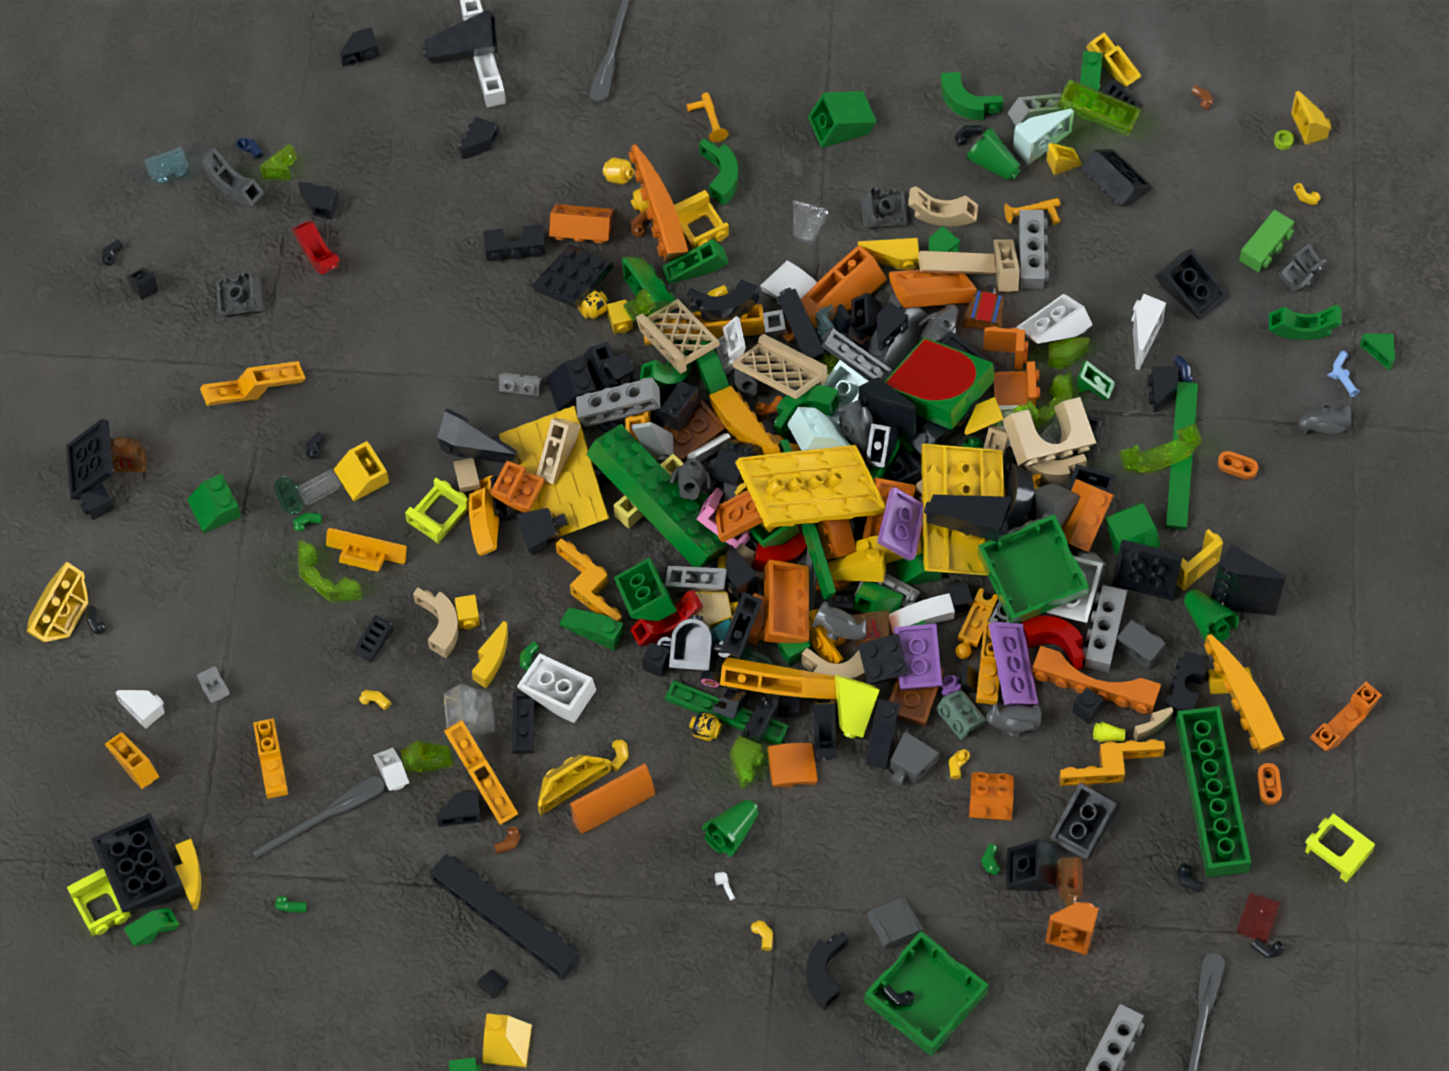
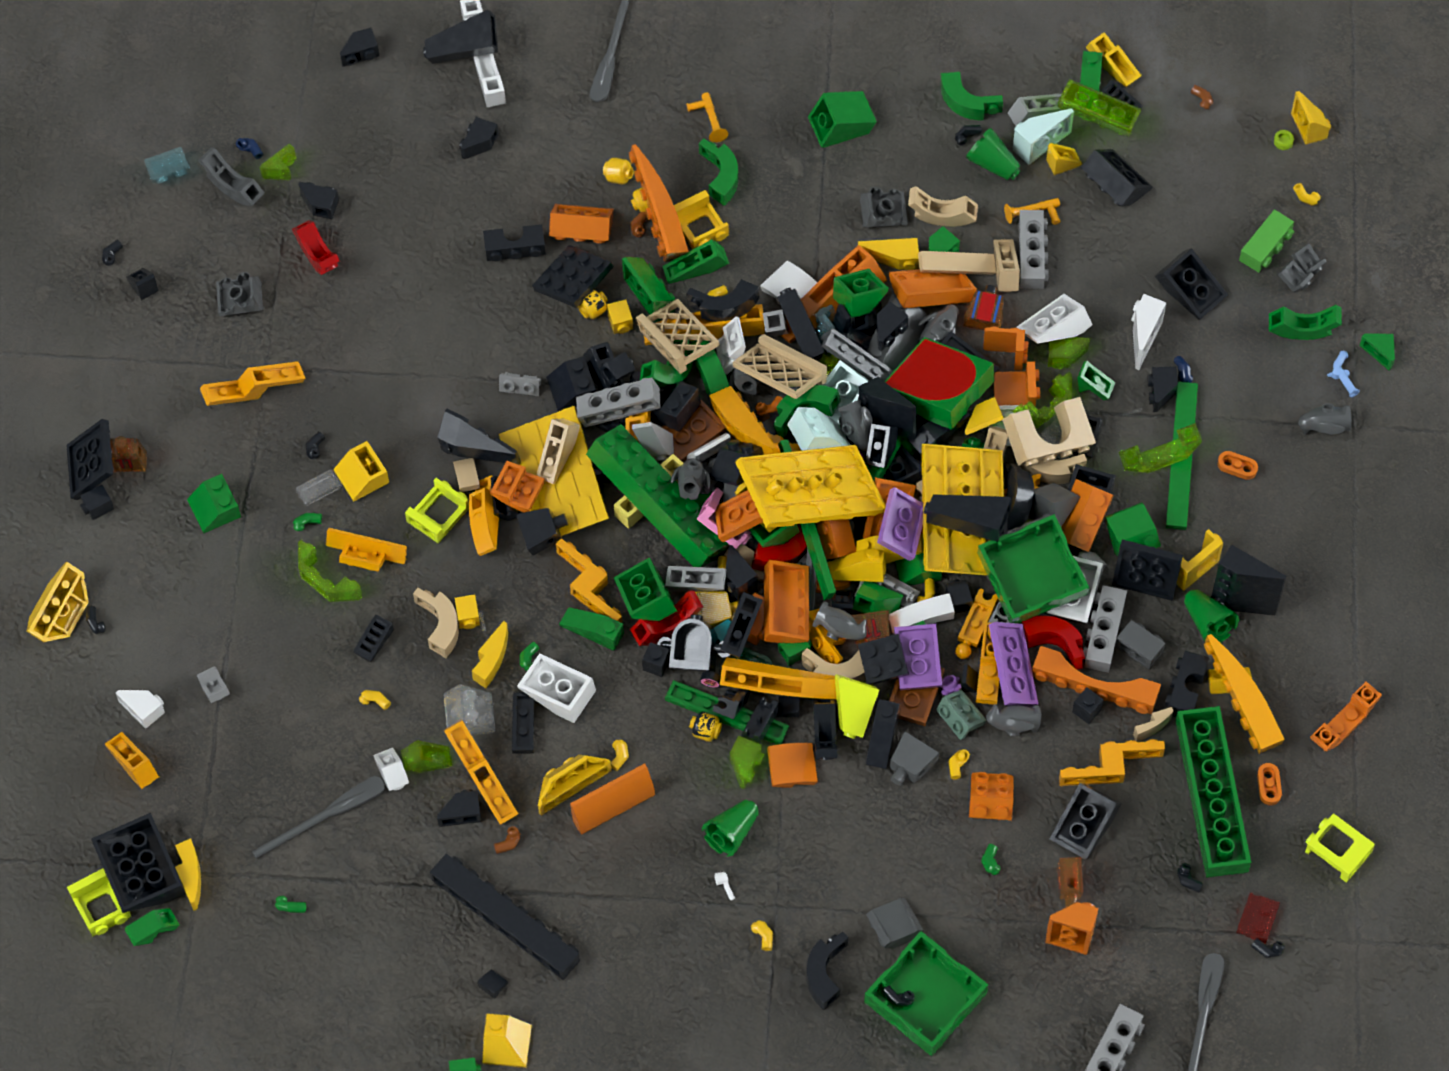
(270, 758): light orange slope -> none
(288, 497): clear green plate -> none
(641, 304): clear neon green slope -> none
(807, 221): clear wing -> none
(859, 291): none -> green slope
(929, 590): none -> yellow arm
(1031, 866): black slope -> none
(1105, 733): neon yellow cone -> none

